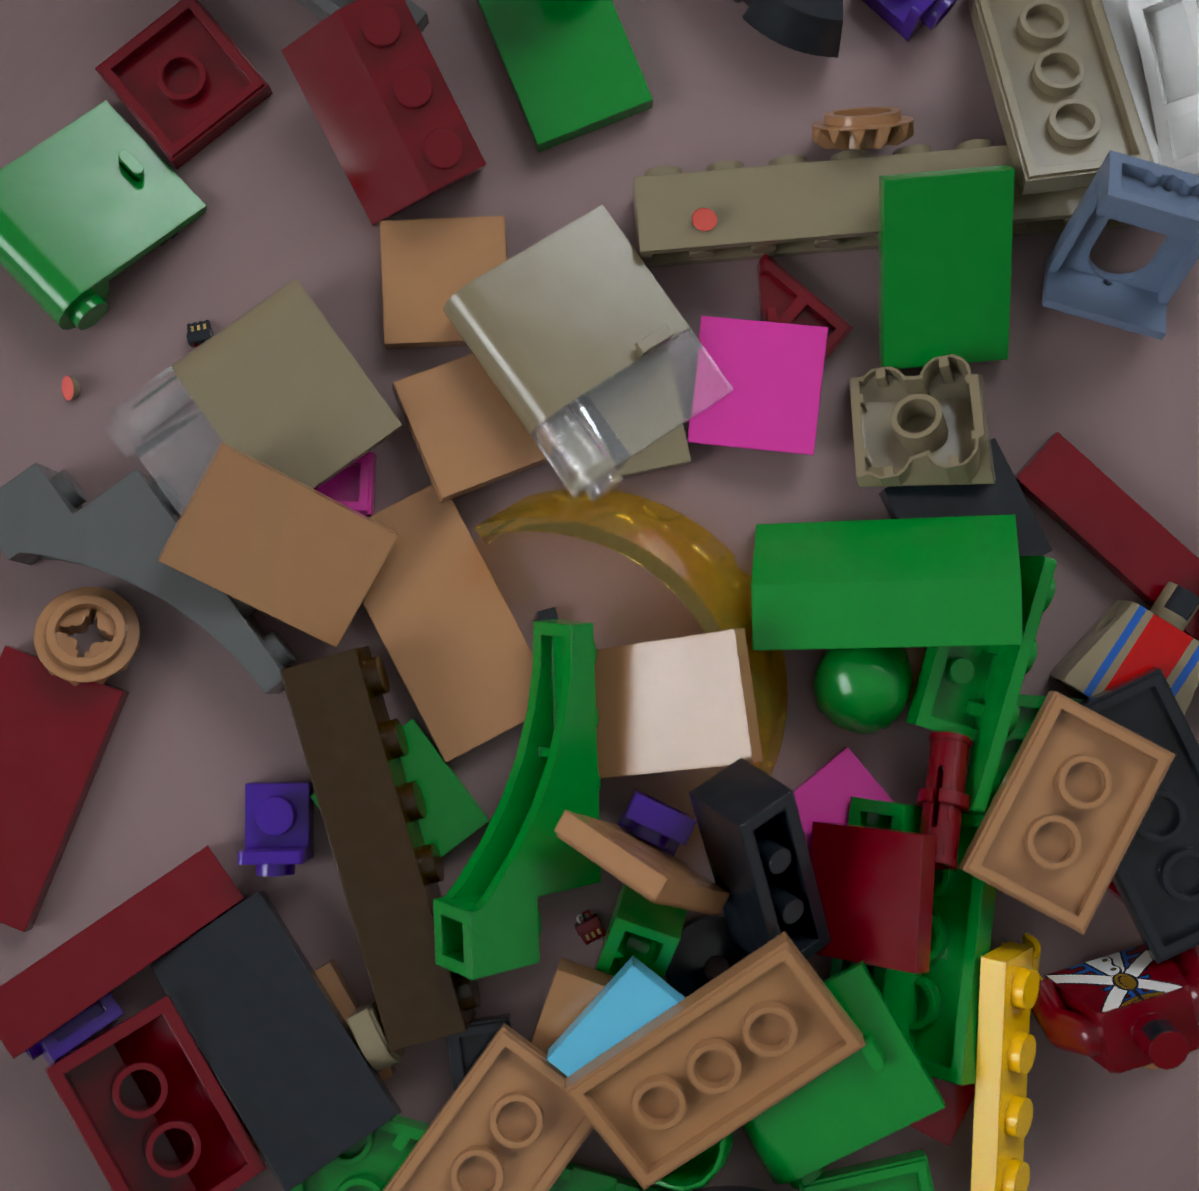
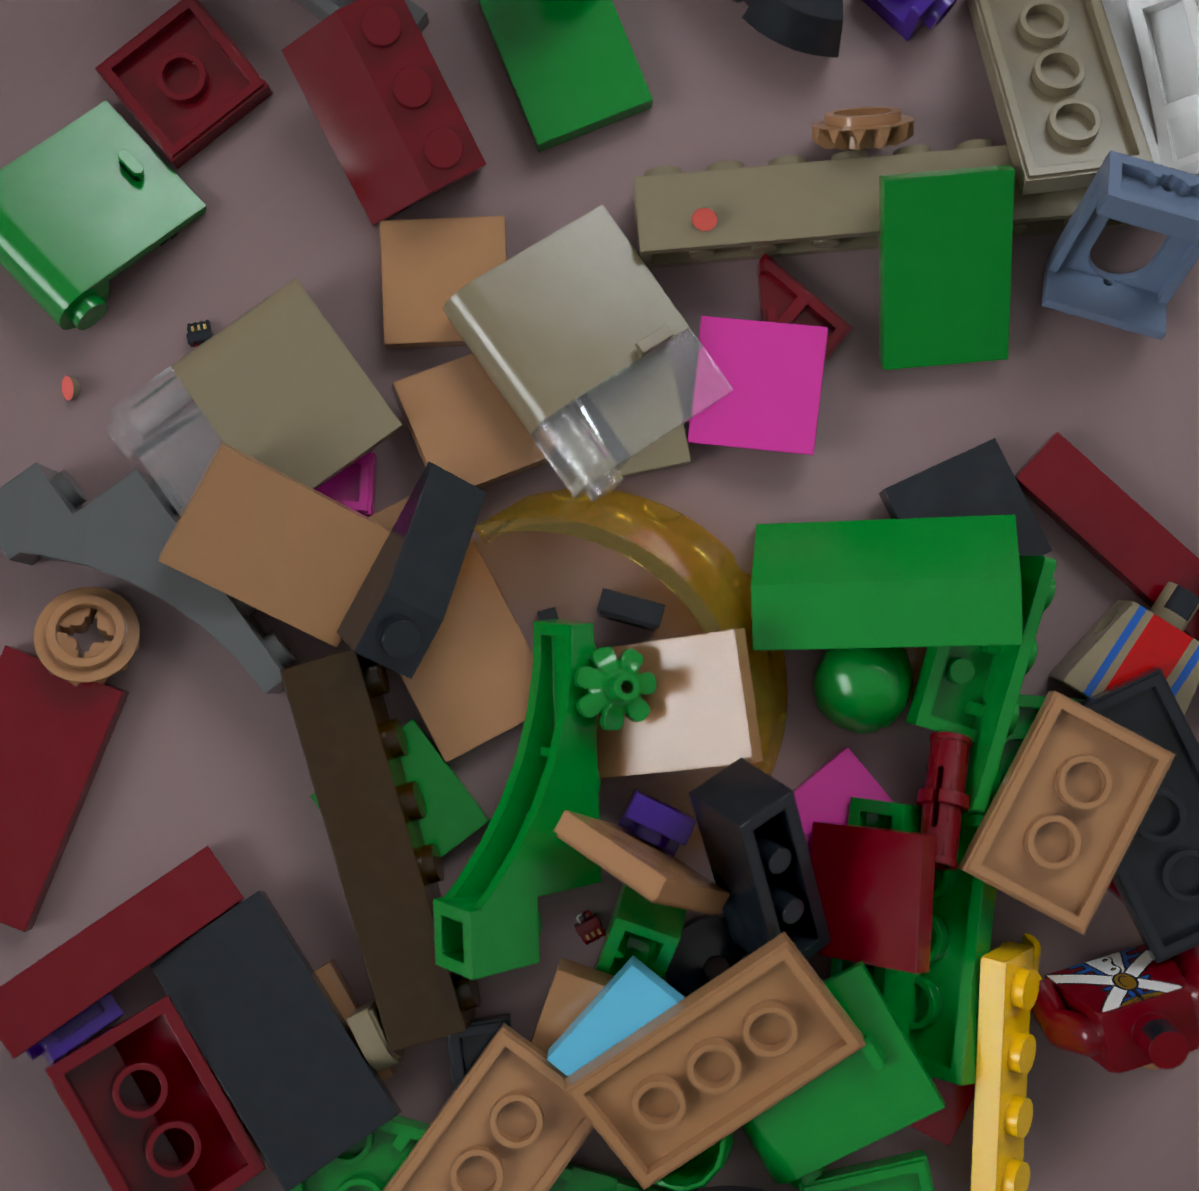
(278, 827): dark purple bracket -> none
(414, 573): none -> black slope
(614, 688): none -> green plant
(630, 610): none -> black tile
(921, 426): dark tan slope -> none

